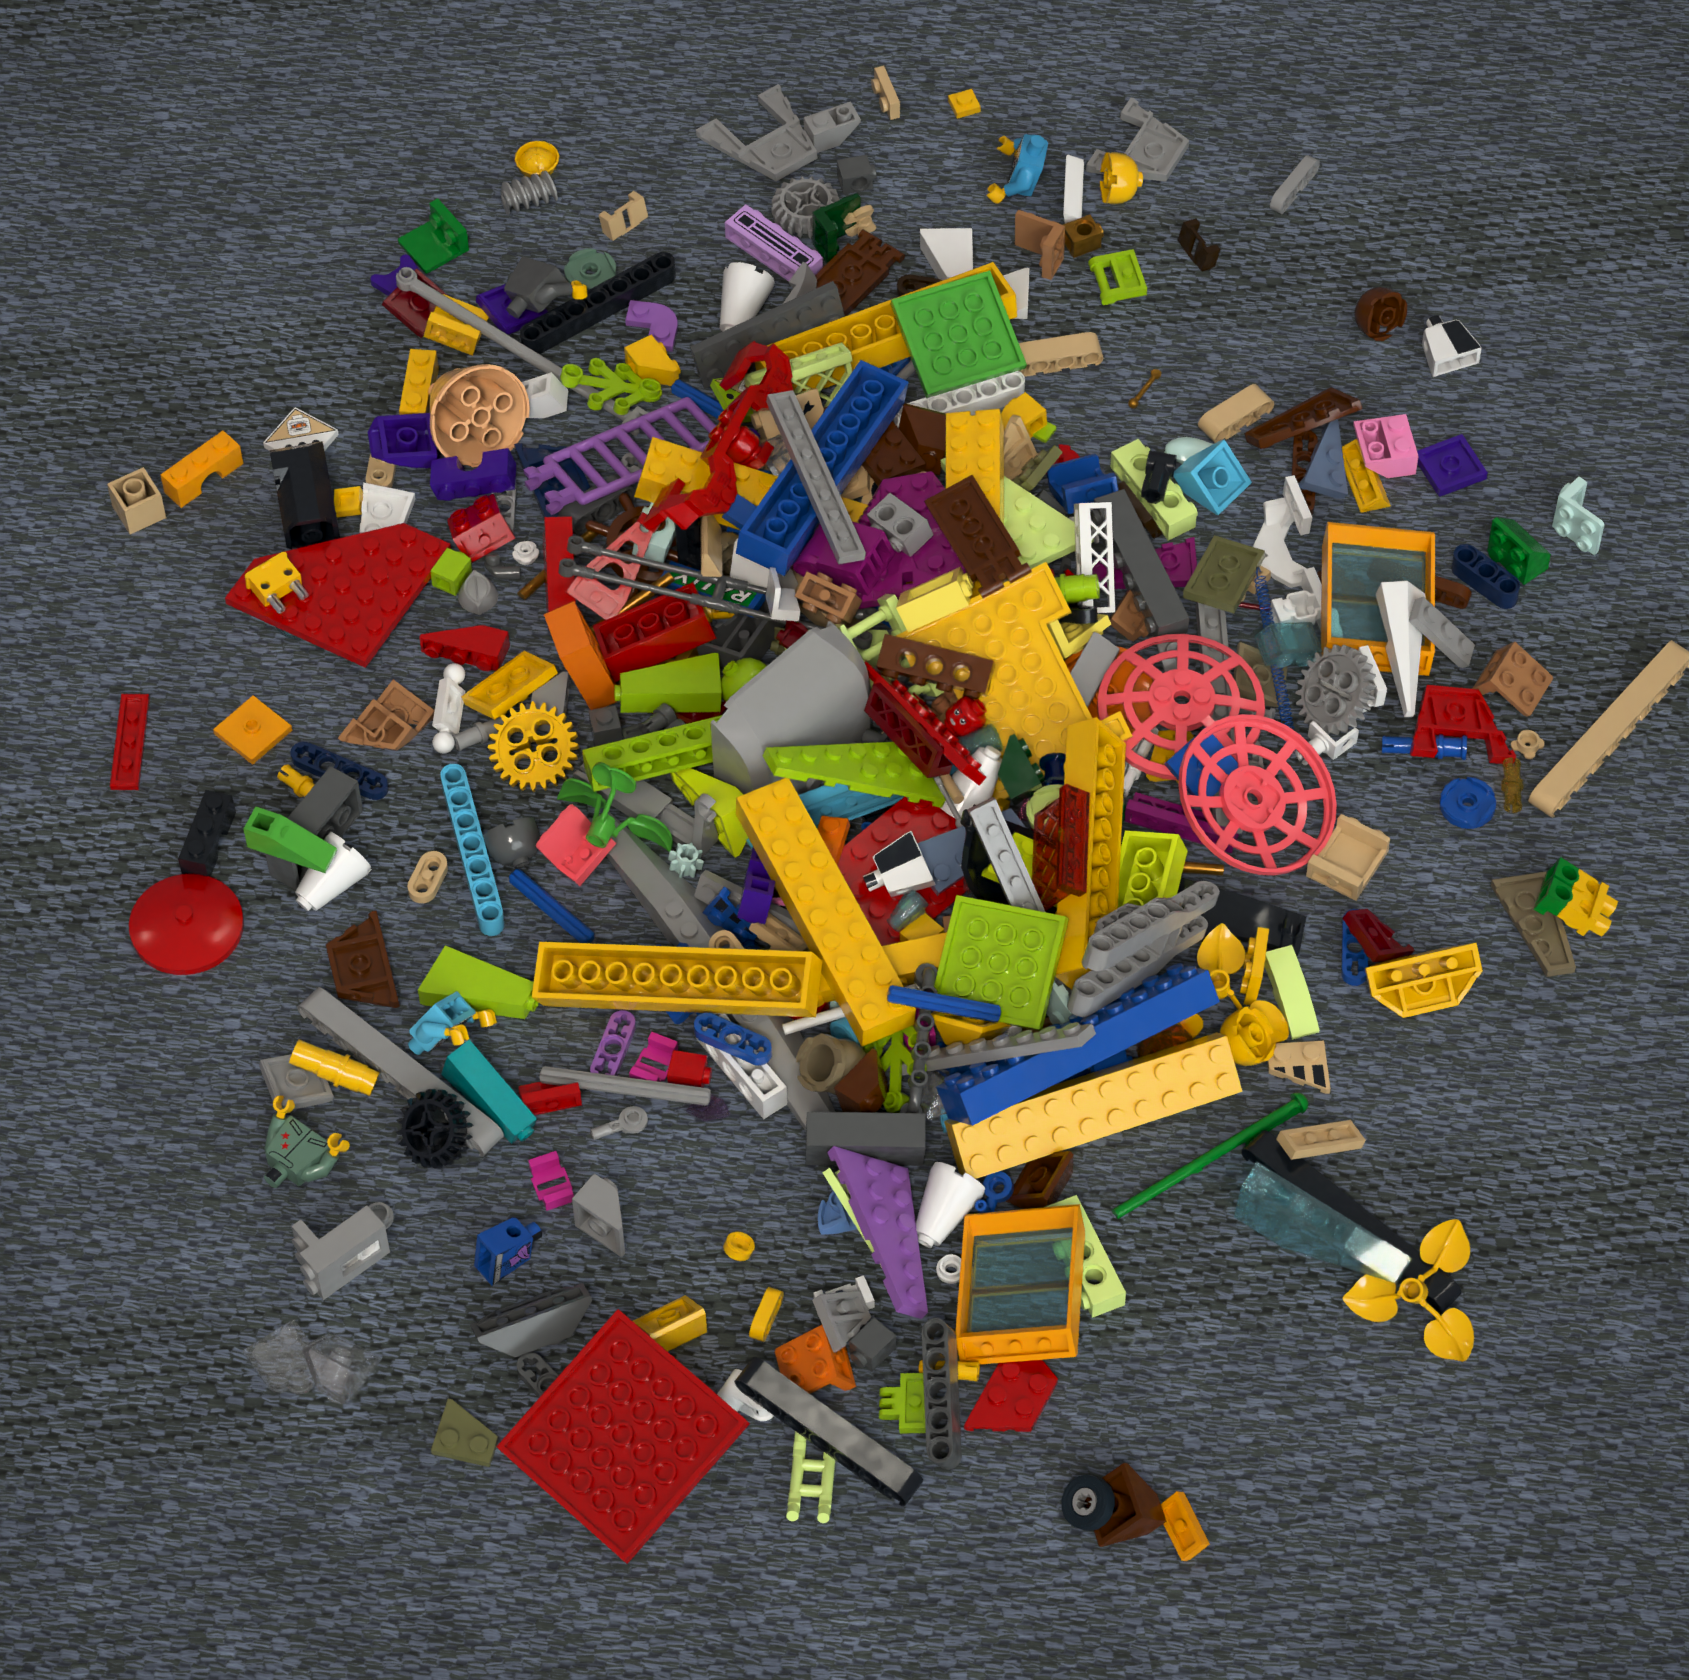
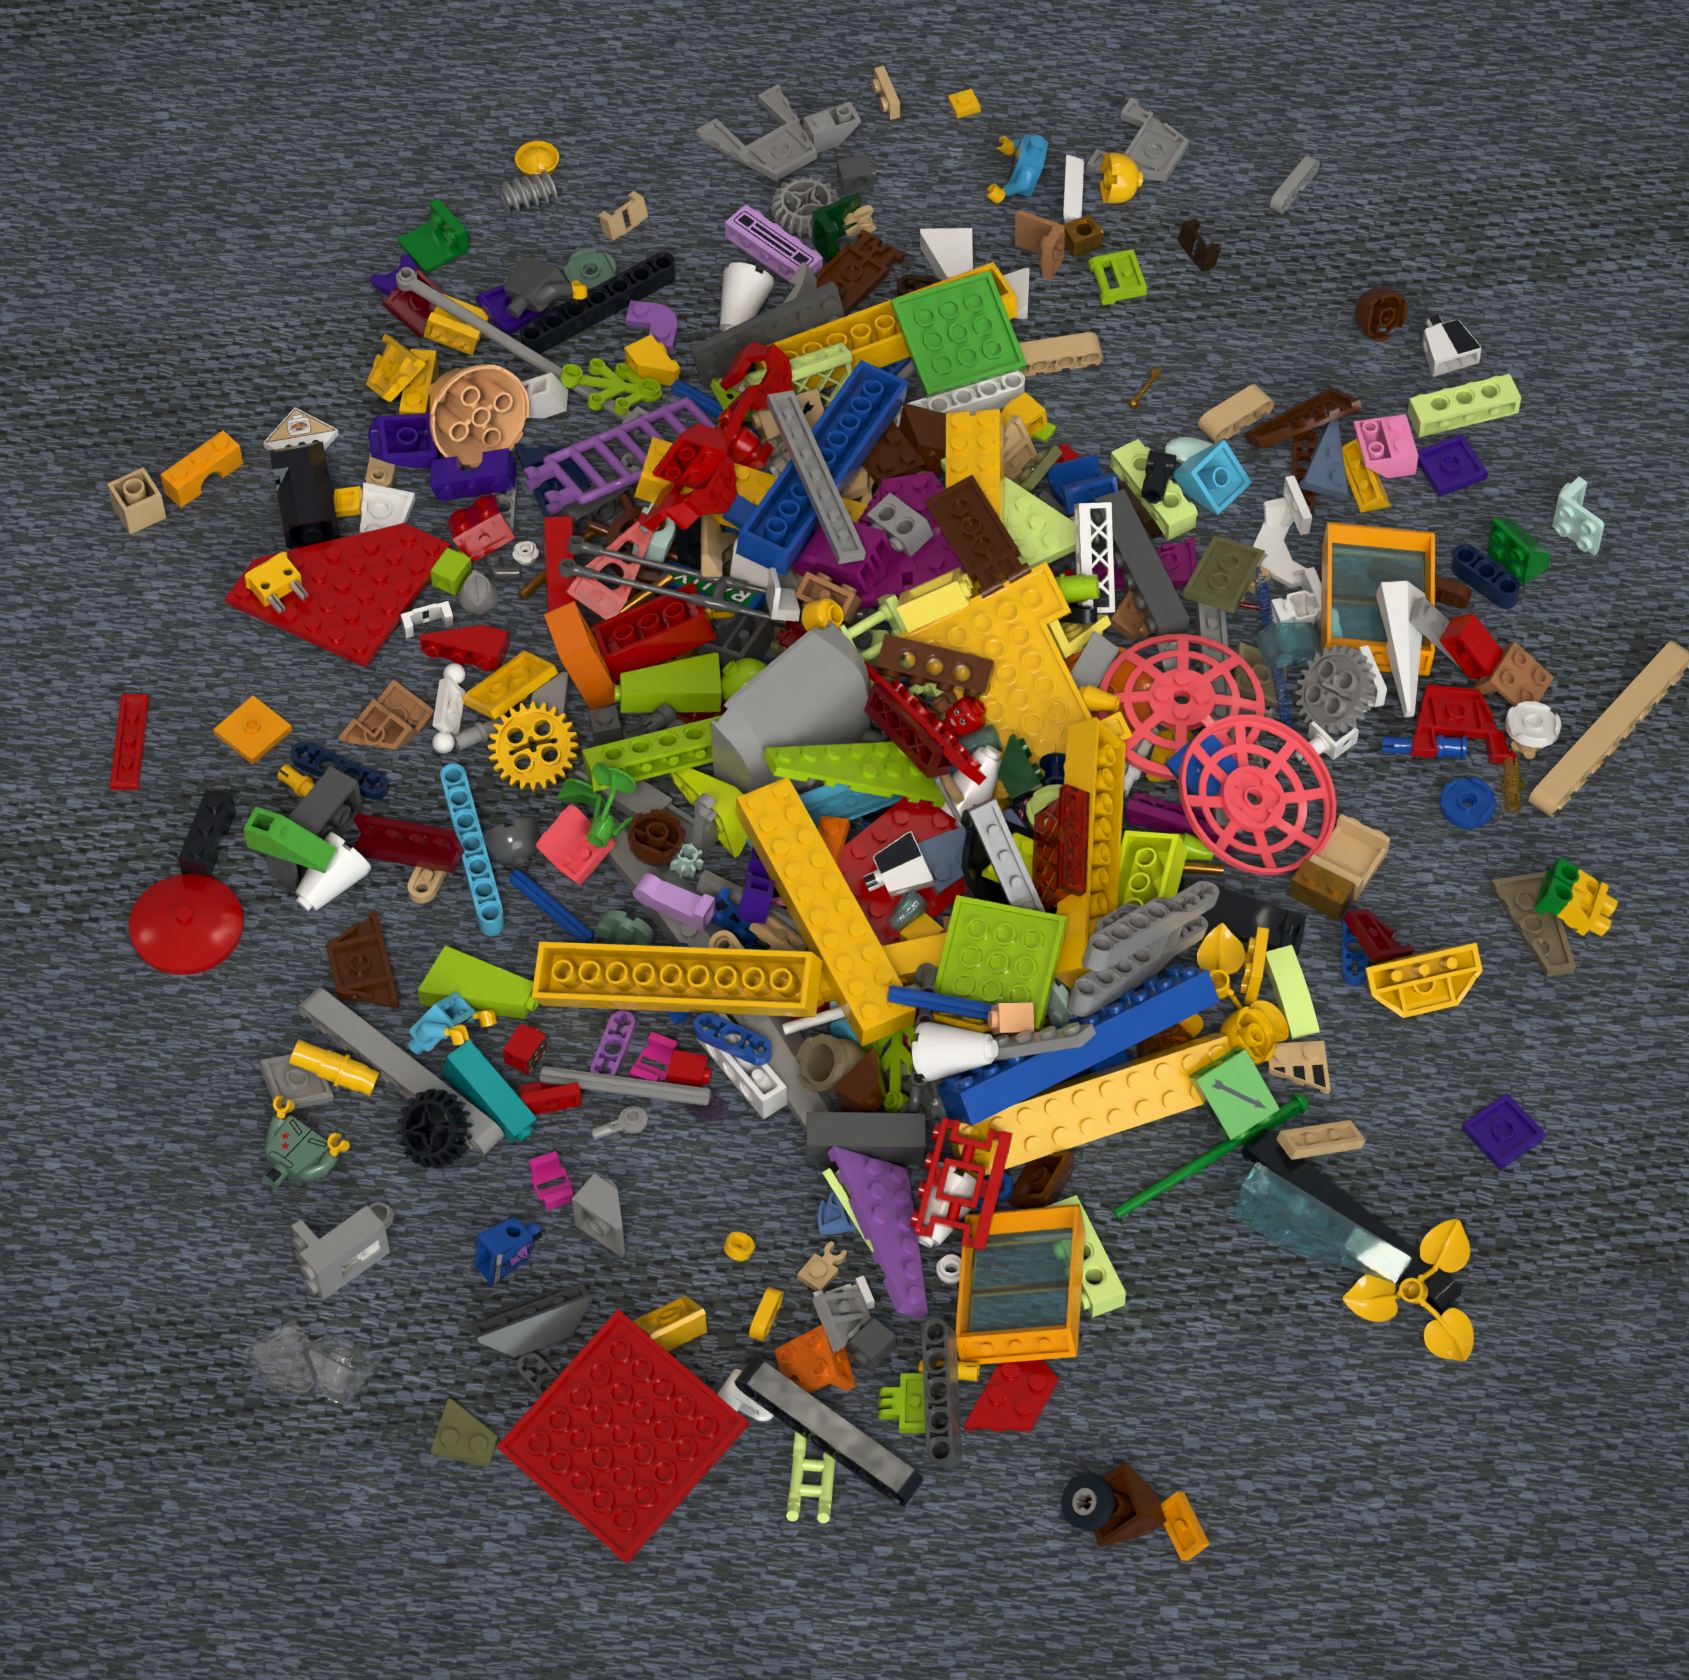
(393, 369): none -> yellow wing
(406, 845): none -> dark red fence
(415, 617): none -> white piece
(525, 1048): none -> red brick
(623, 931): none -> sand green plate
(655, 837): none -> reddish brown cylinder
(675, 902): none -> lavender leg
(693, 457): none -> red slope
(820, 612): none -> yellow head
(821, 1270): none -> tan plate
(950, 1050): none -> white cone
(983, 1189): none -> red fence
(1011, 1018): none -> light nougat brick
(1098, 699): none -> yellow cone
(1195, 848): none -> lime cone
(1234, 1094): none -> bright green brick
(1322, 890): none -> pearl gold brick
(1464, 405): none -> yellowish green brick
(1471, 646): none -> red brick
(1503, 1131): none -> dark purple plate
(1533, 724): none -> white tile

